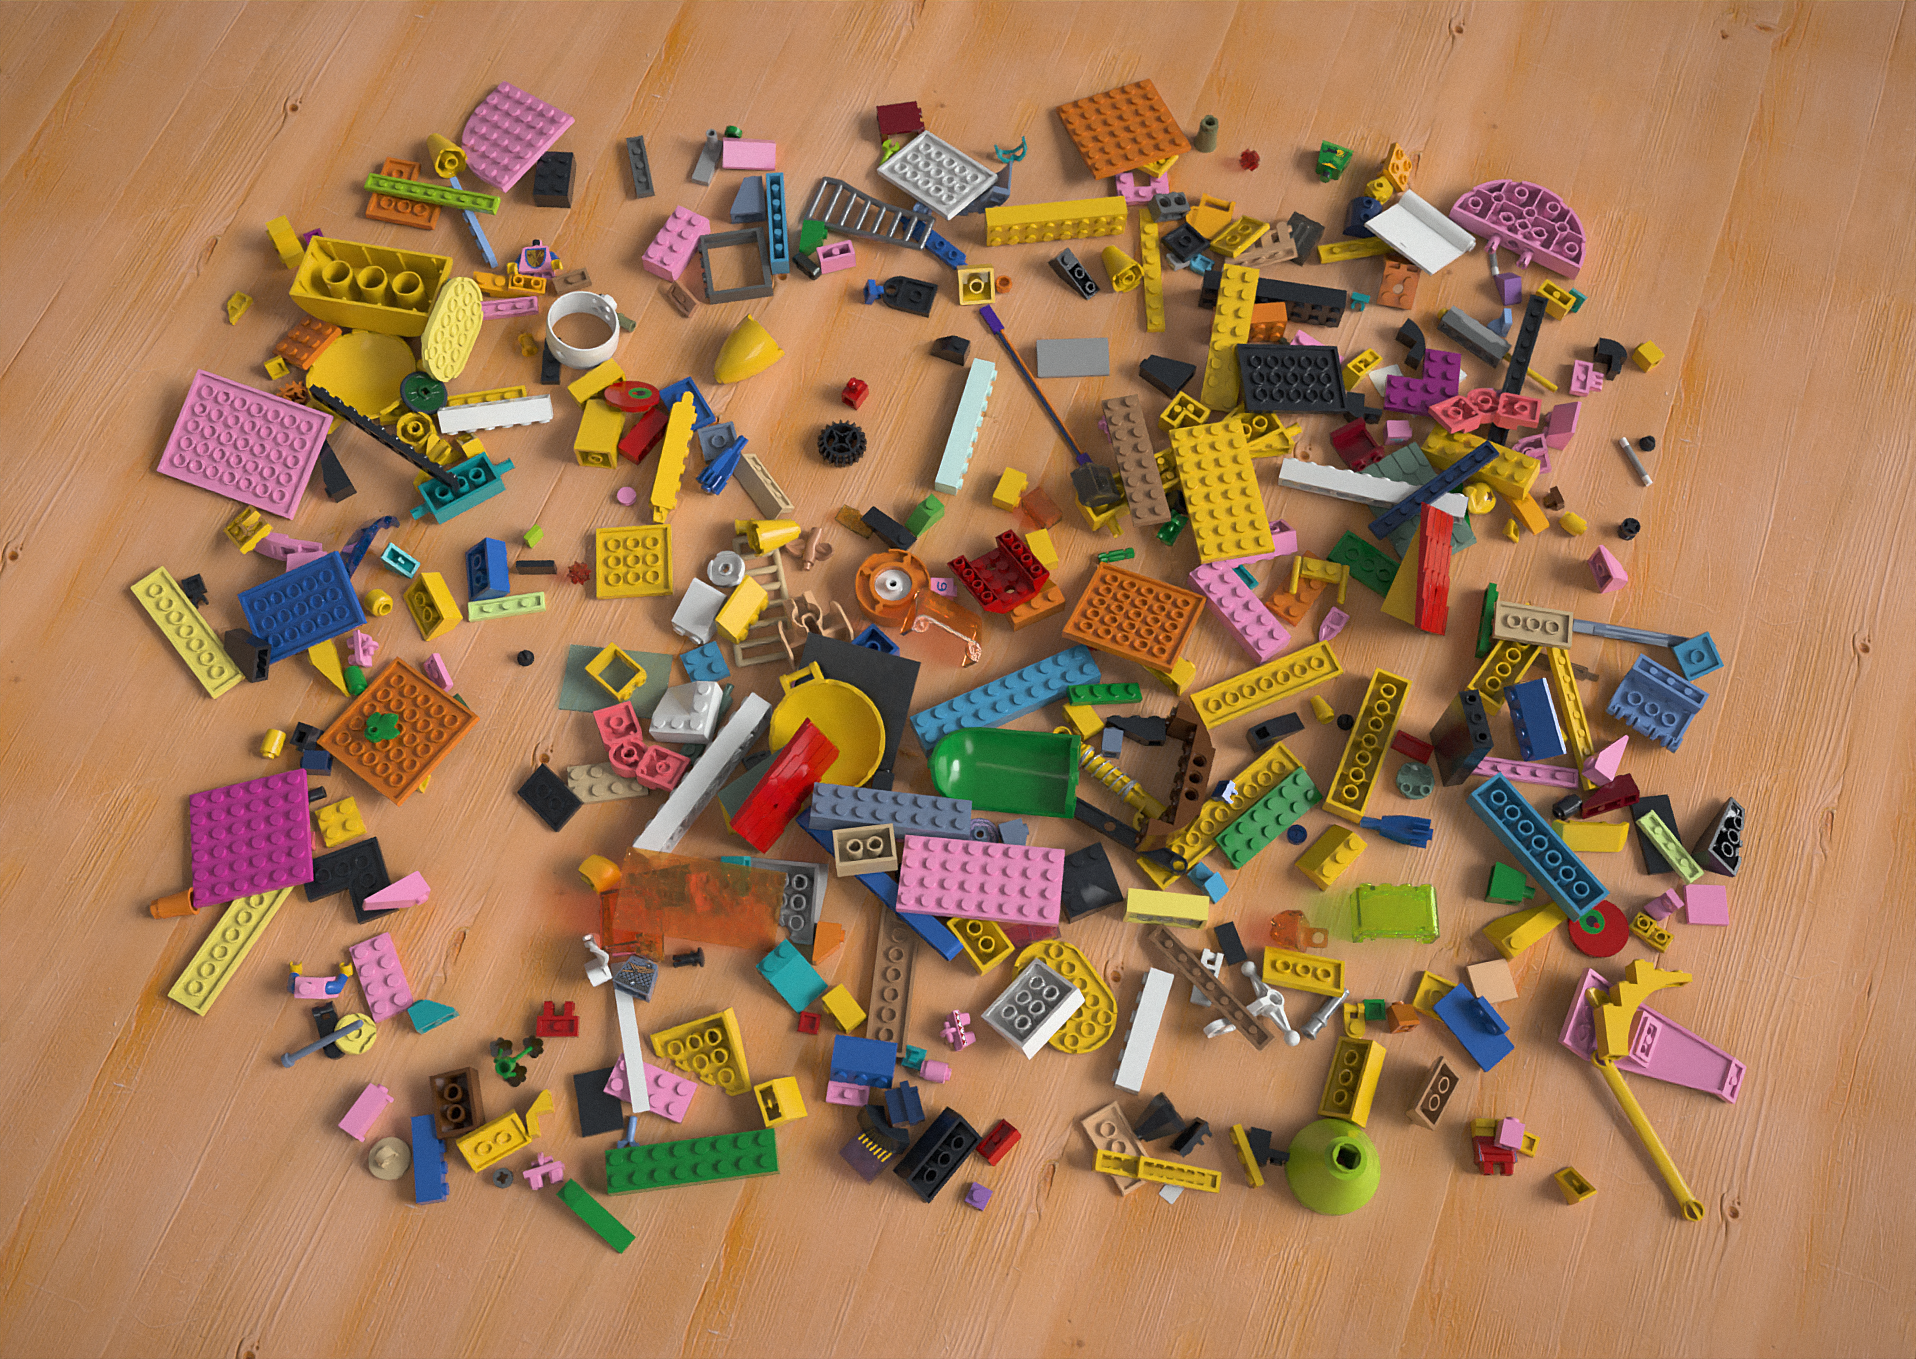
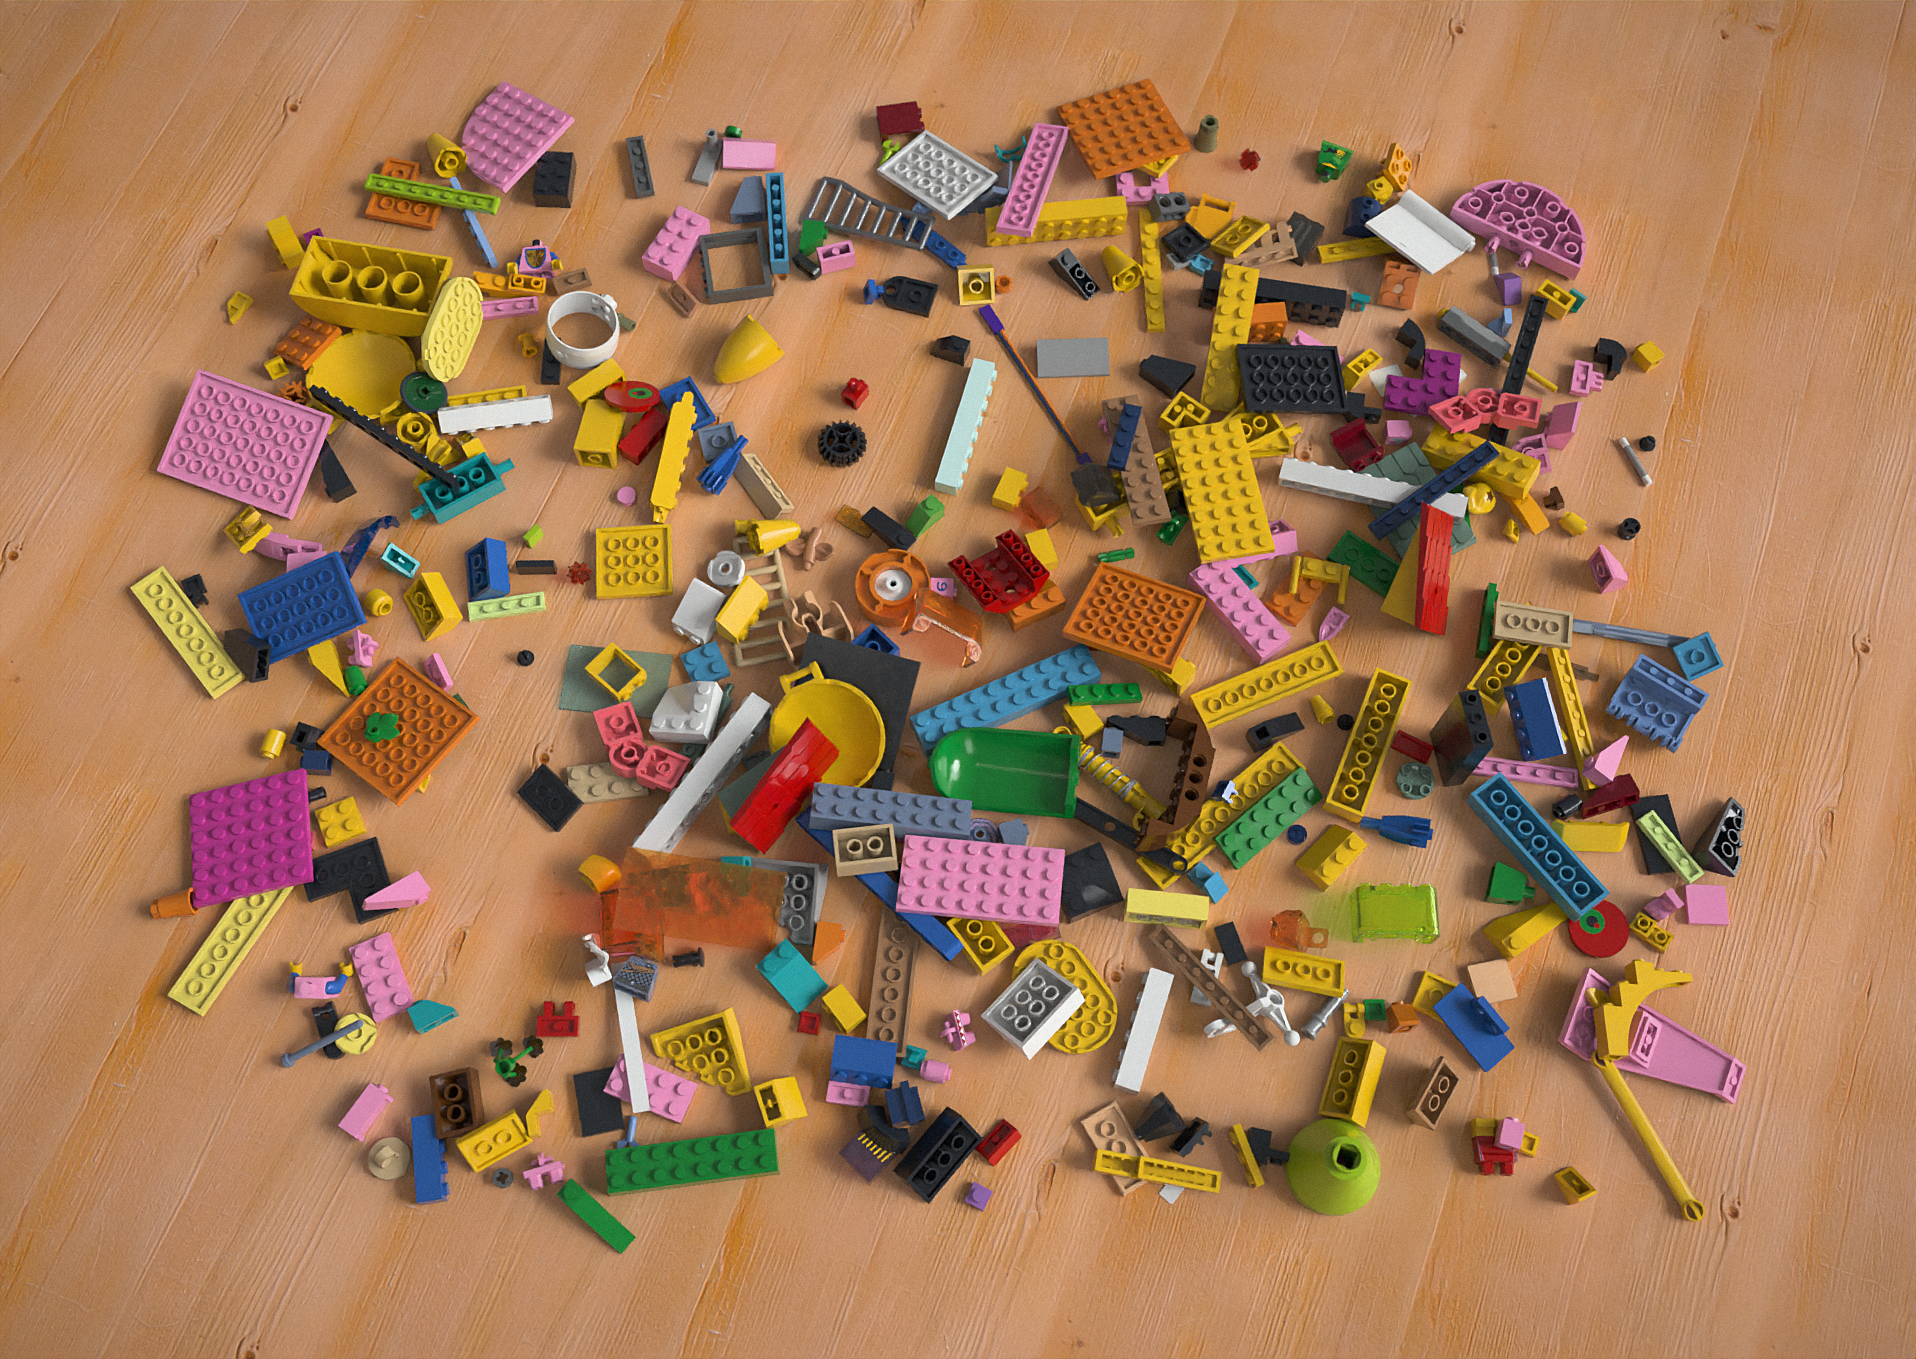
(1032, 180): none -> bright pink plate
(1124, 437): none -> dark blue plate

